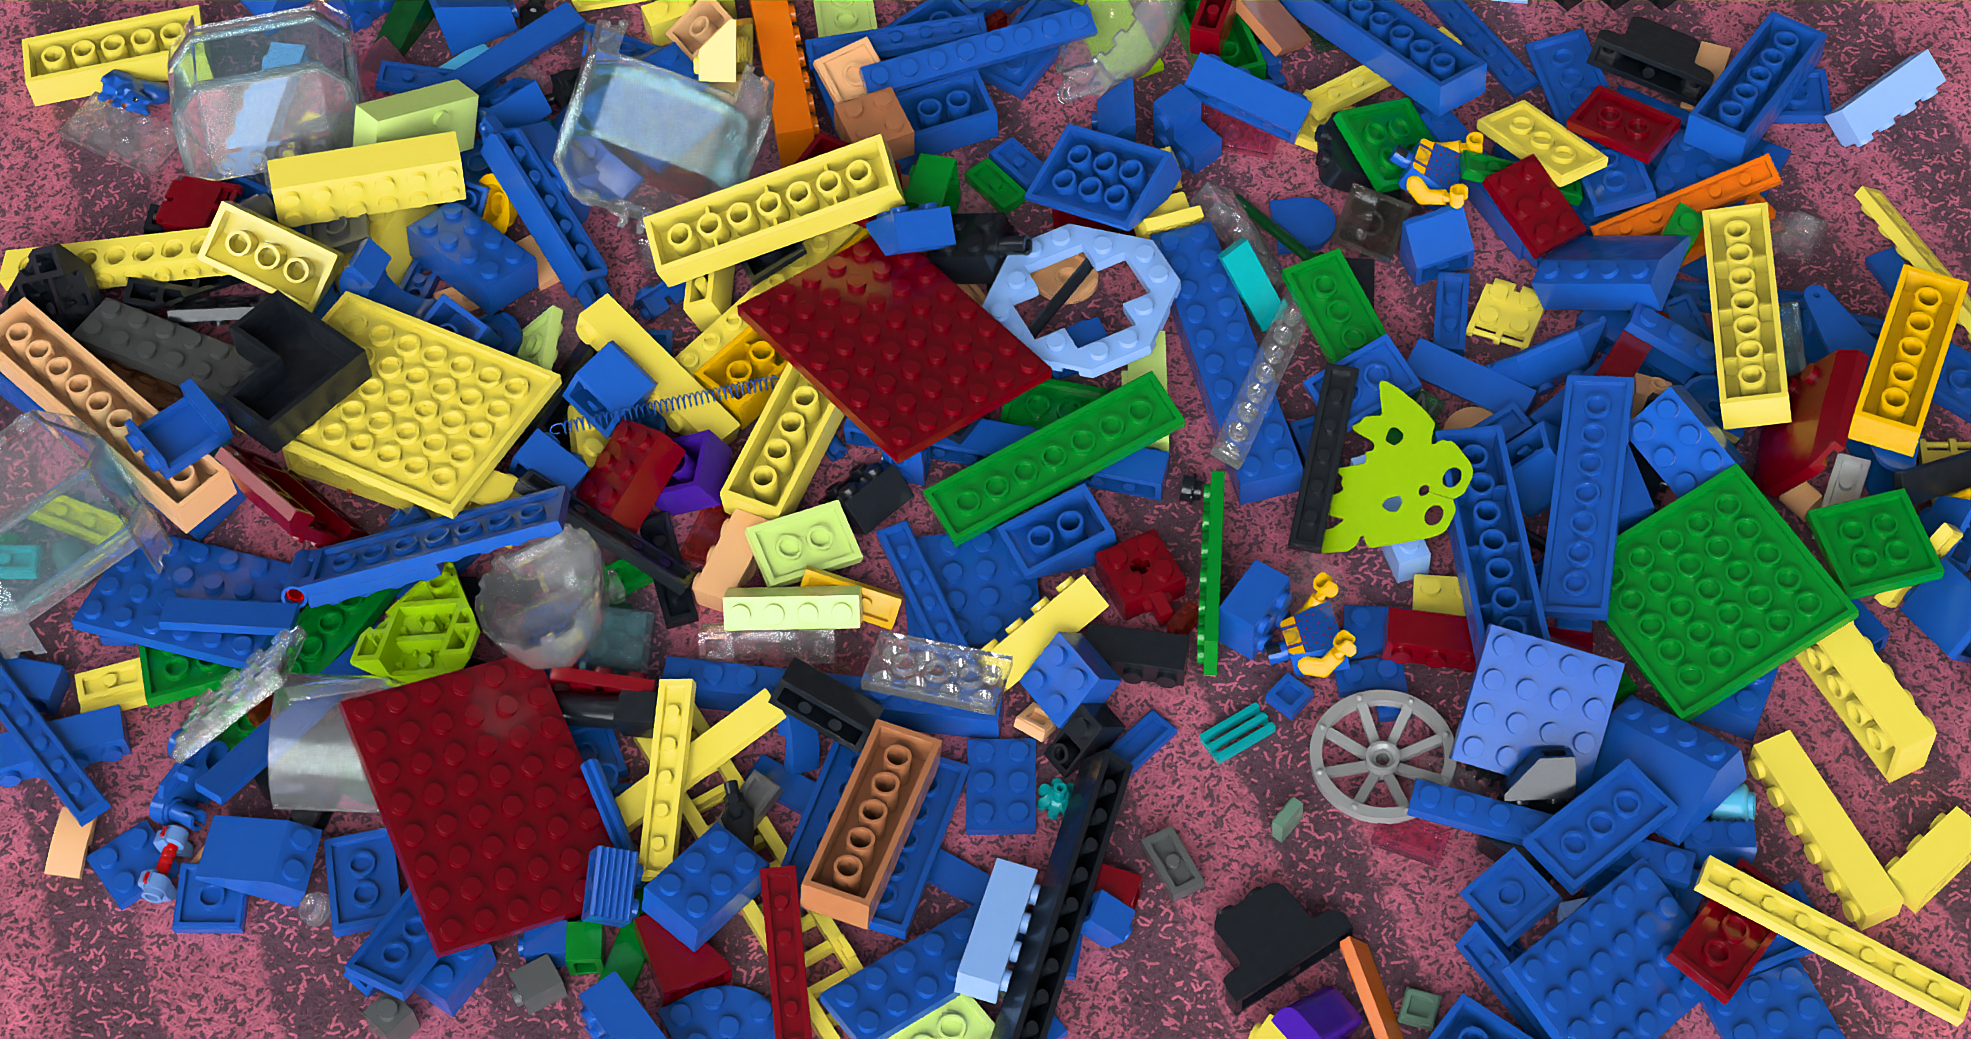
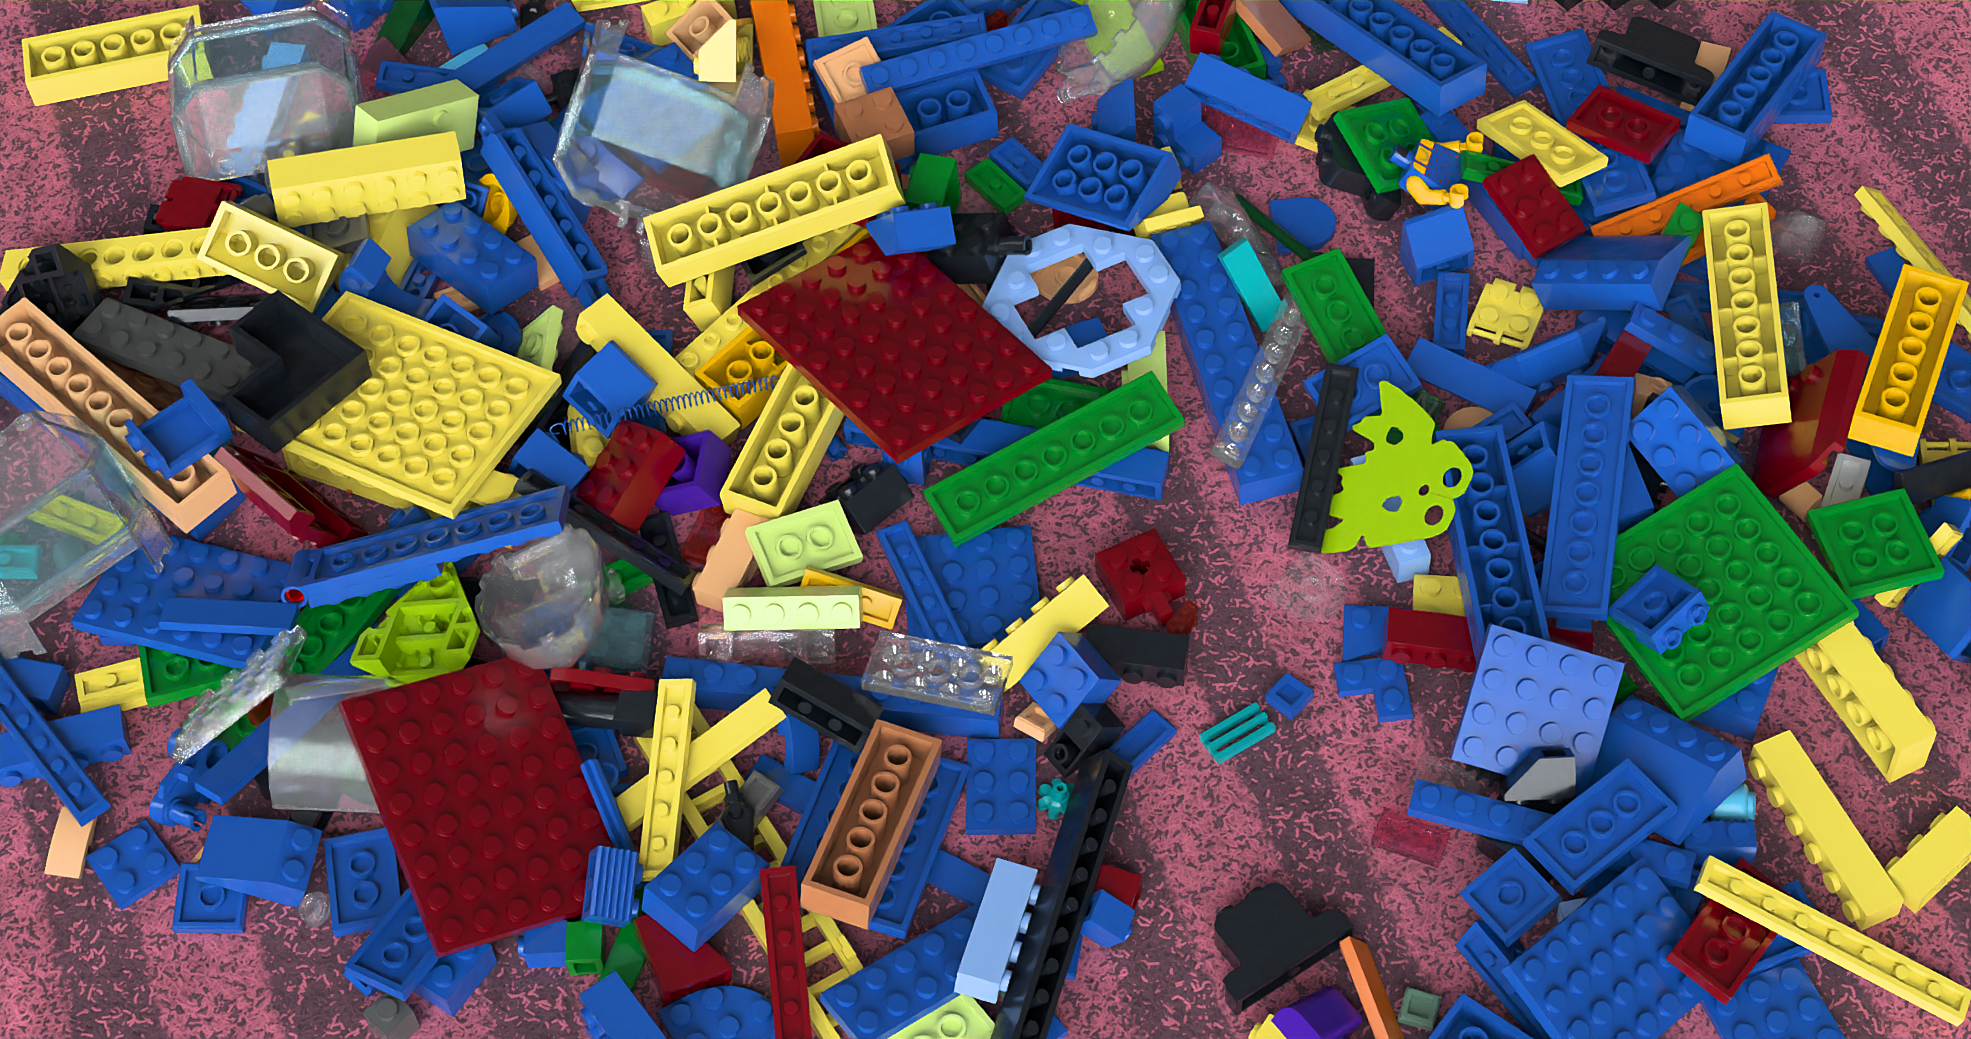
(122, 136): clear plate -> none
(131, 92): blue animal -> none
(154, 882): medium blue piece -> none
(536, 985): dark grey brick -> none
(653, 299): blue hinge -> none
(1058, 534): blue slope -> none
(1172, 863): dark grey plate -> none
(1190, 489): black plate -> none
(1211, 573): green plate -> none
(1254, 610): blue brick -> none
(1287, 819): sand green tile -> none
(1313, 636): torso -> none
(1370, 224): clear smoke slope -> none
(1378, 751): light grey wheel -> none
(1660, 609): none -> blue plate
(1885, 99): light blue brick -> none

